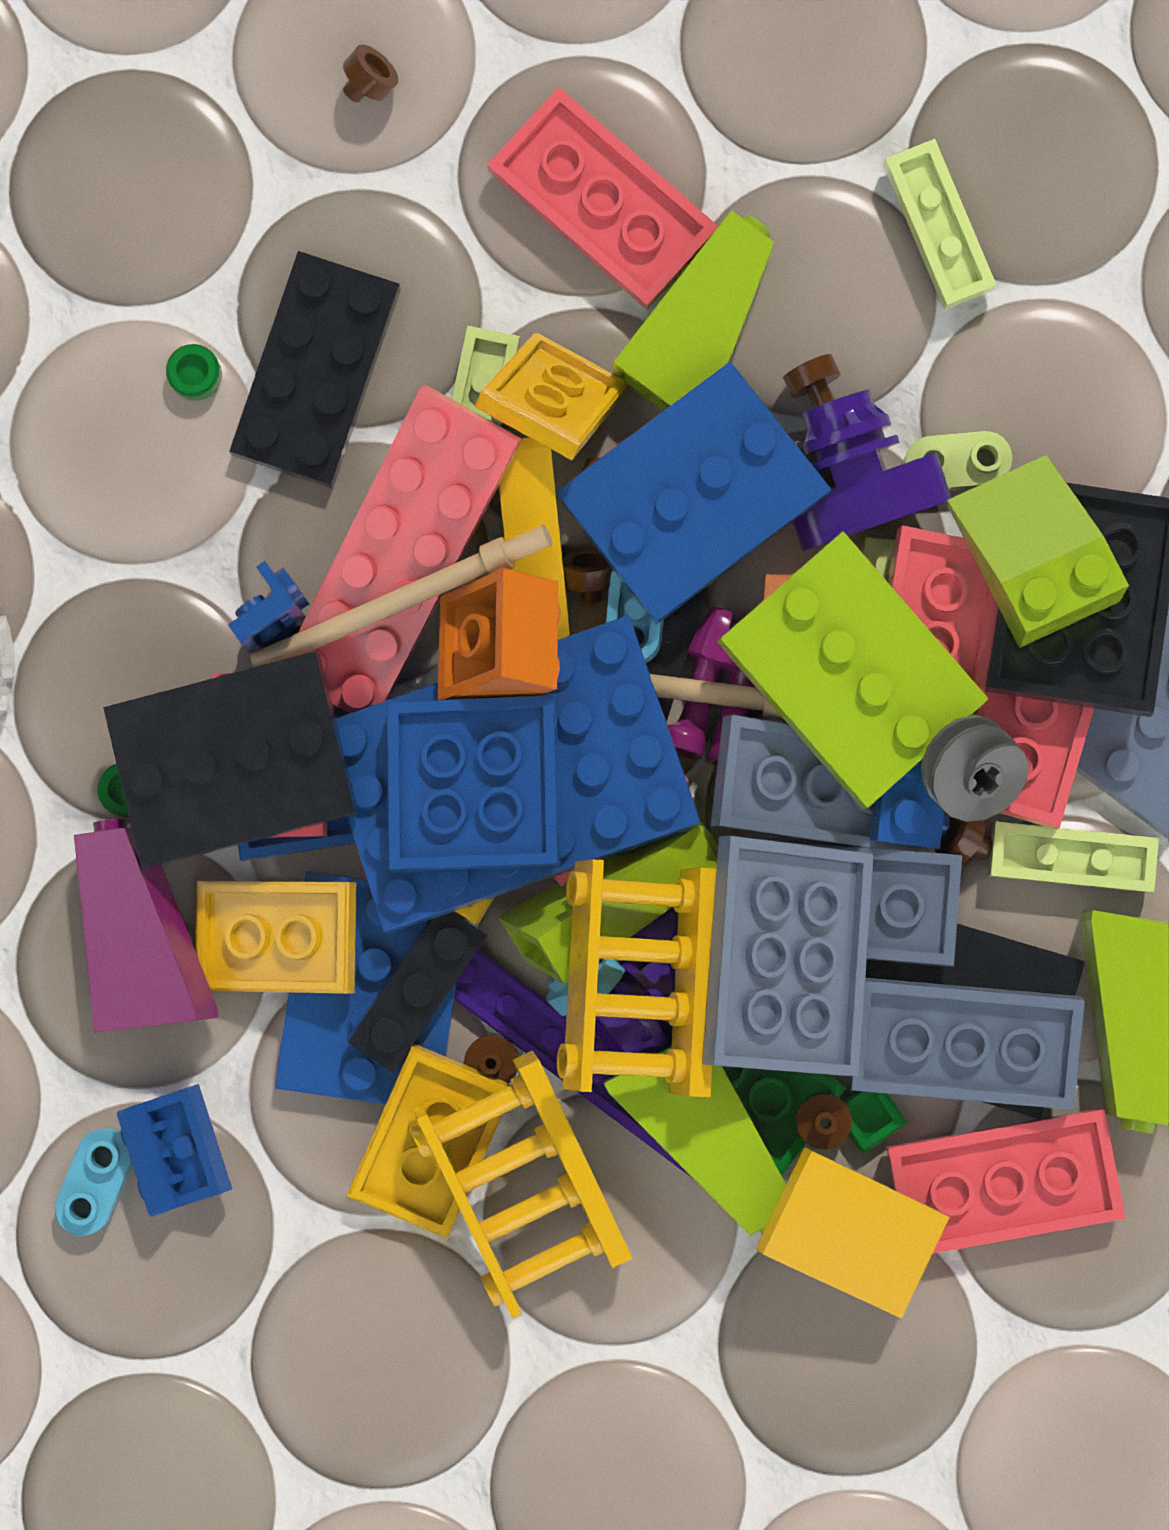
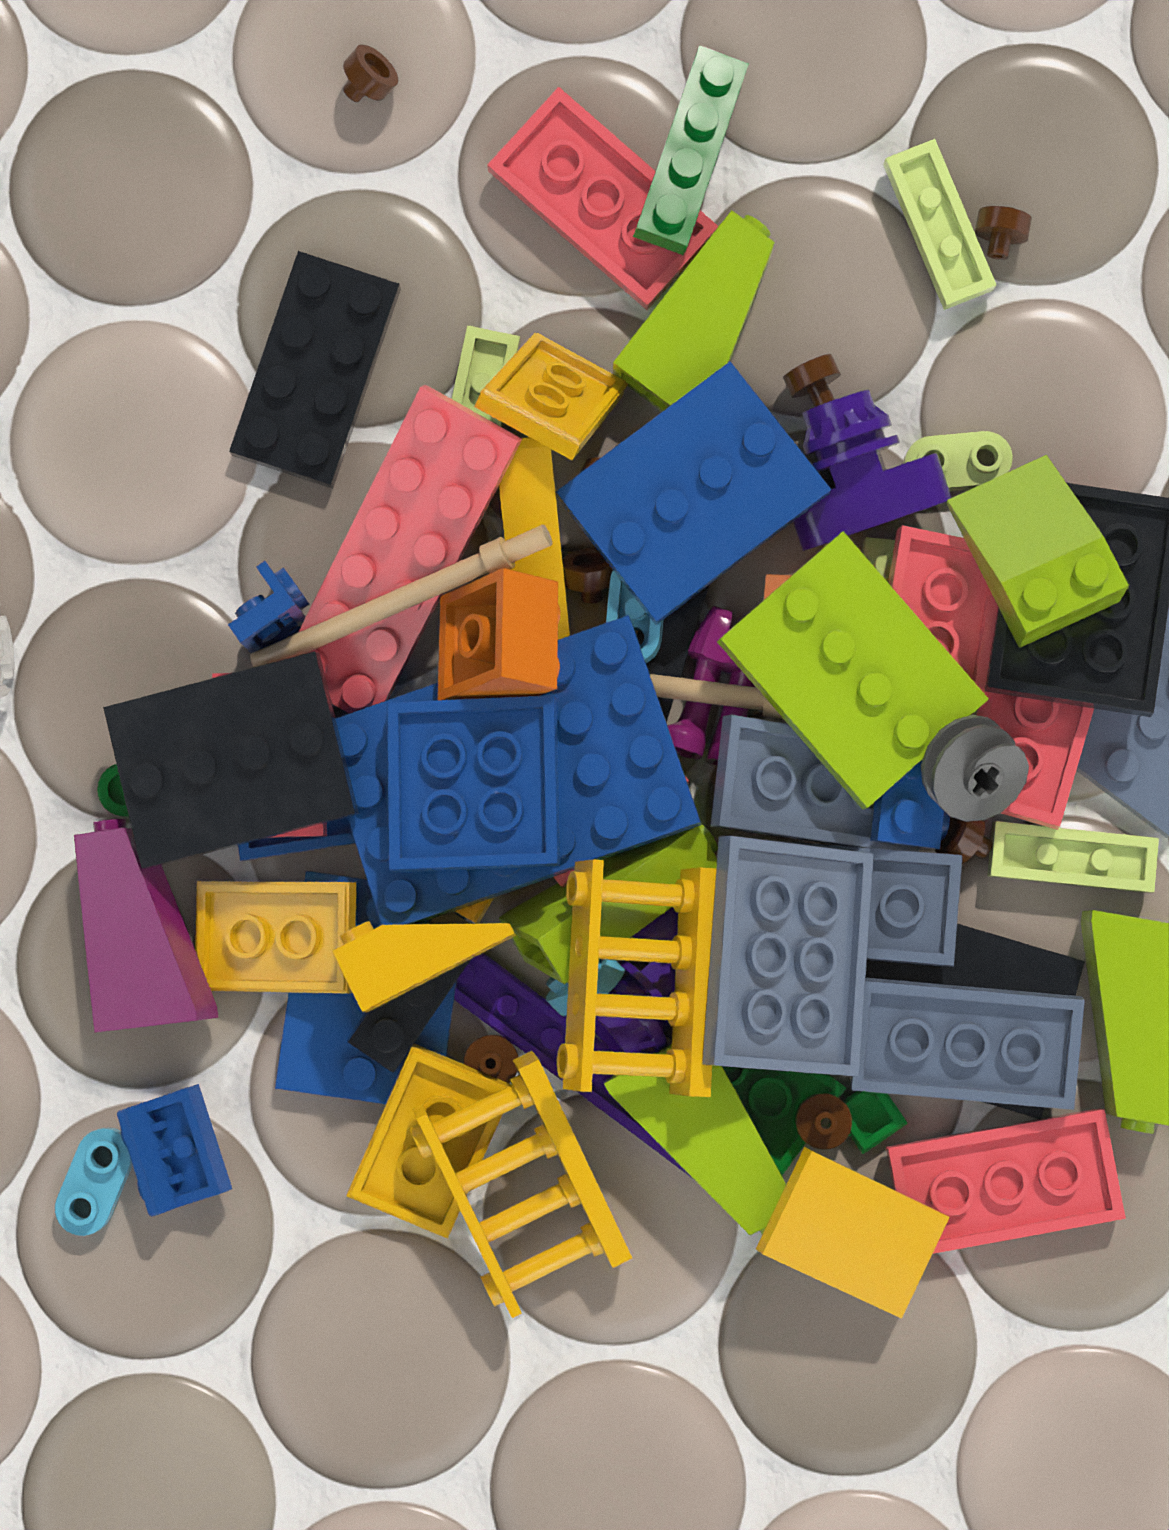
(193, 372): green tile -> none
(401, 957): none -> yellow slope
(691, 150): none -> plate
(1002, 228): none -> reddish brown tile

